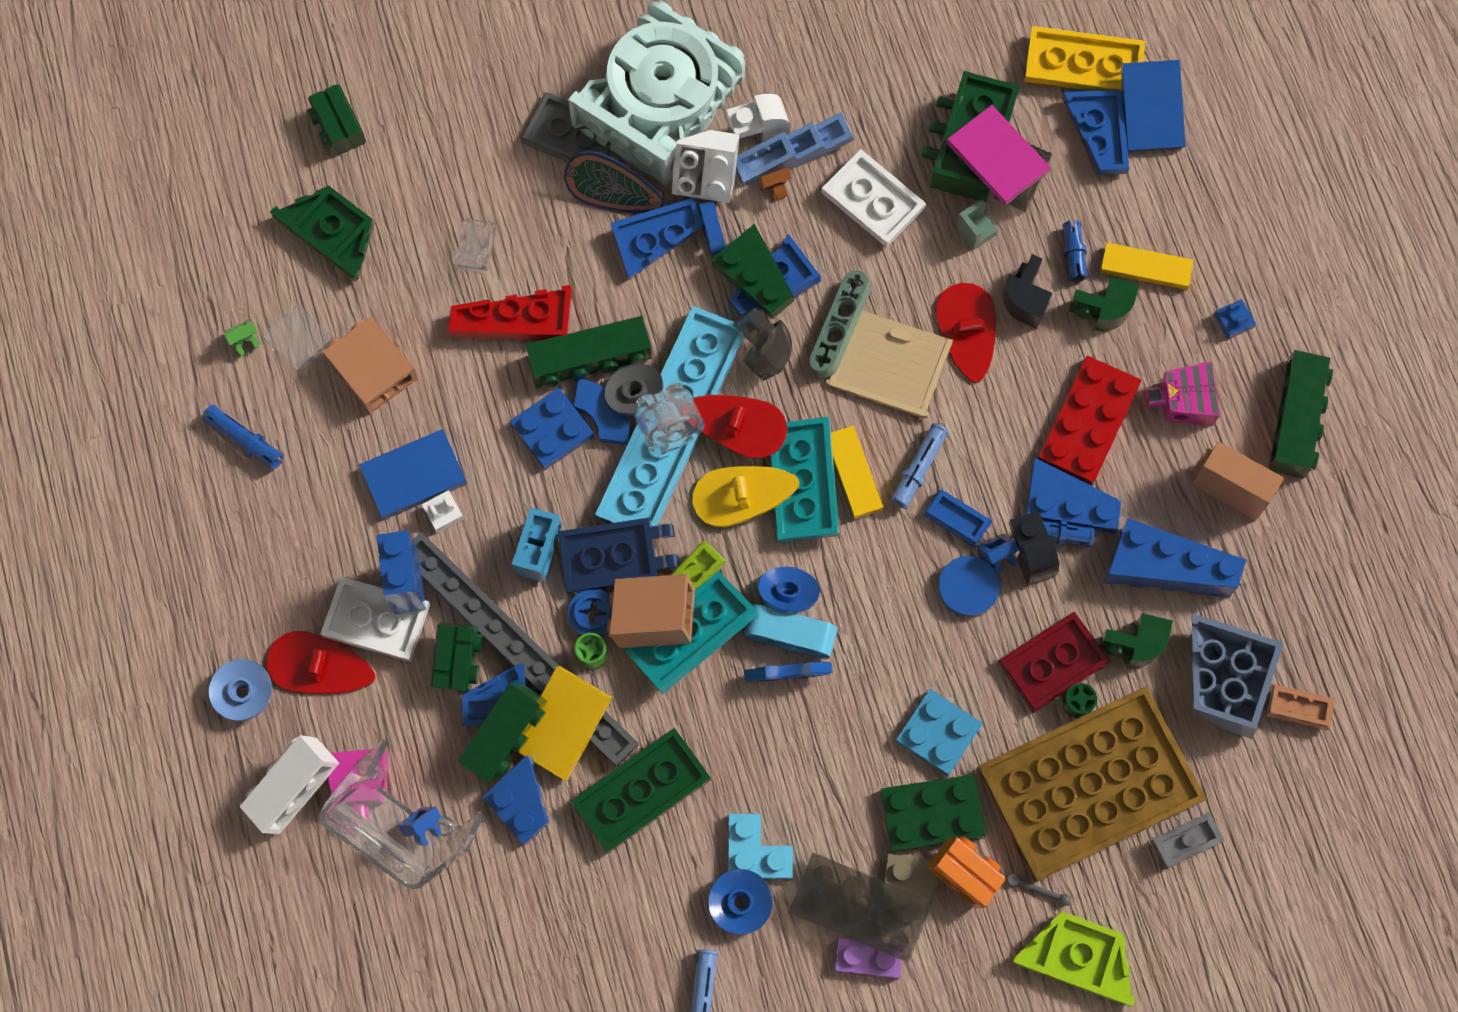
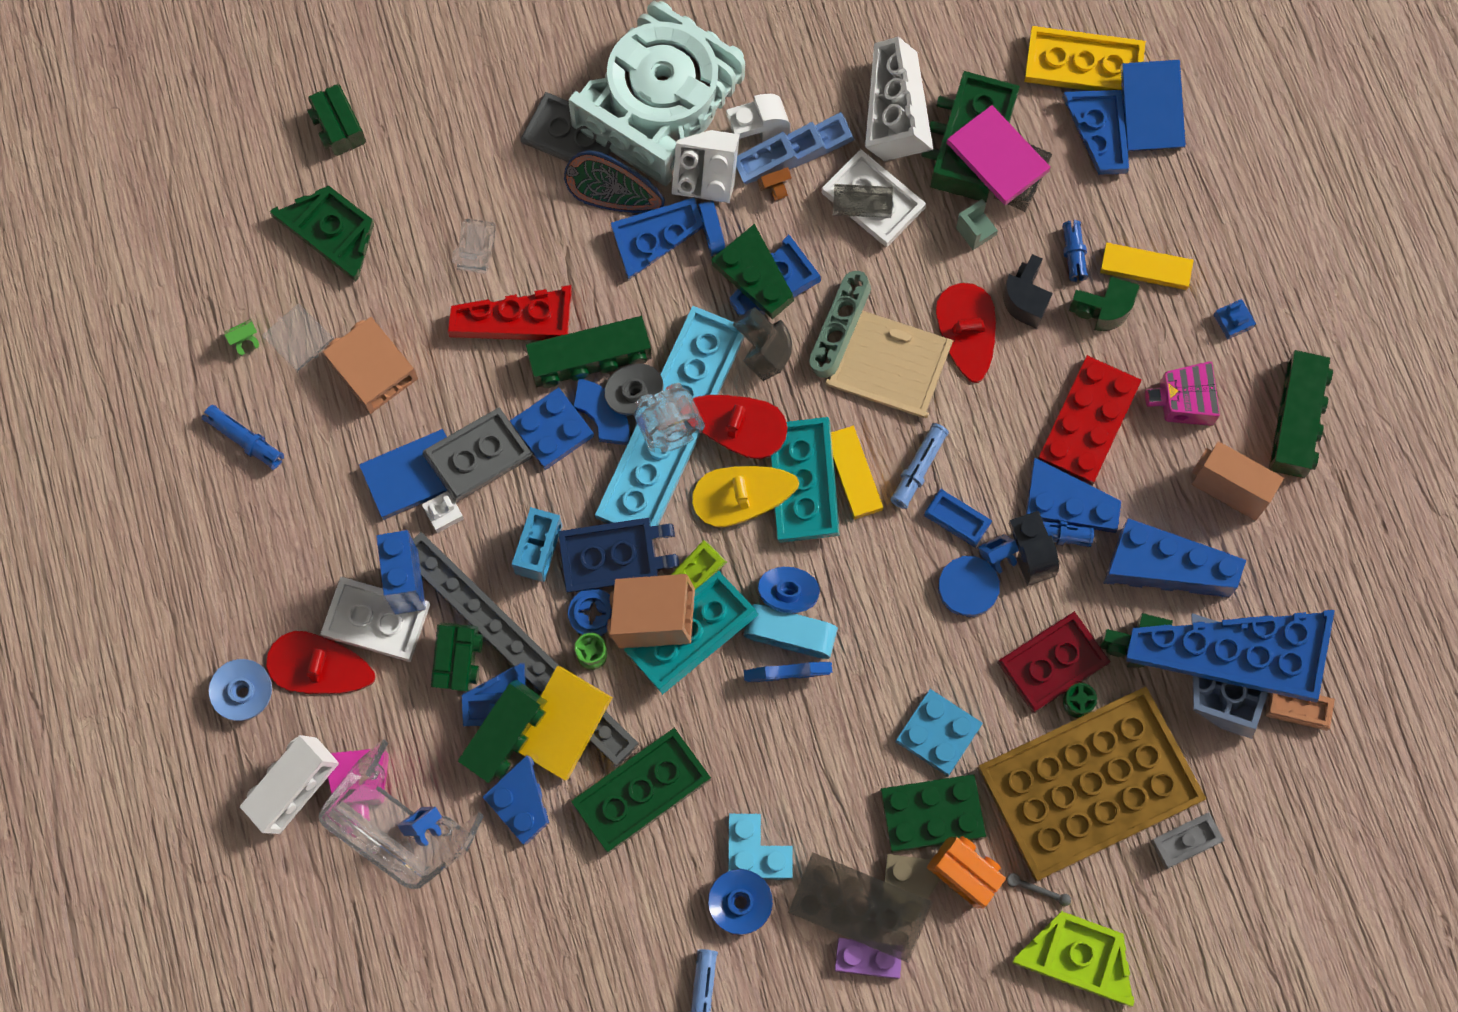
(477, 454): none -> dark grey tile
(862, 200): none -> clear smoke tile
(897, 103): none -> white wedge
(1254, 652): none -> blue wing

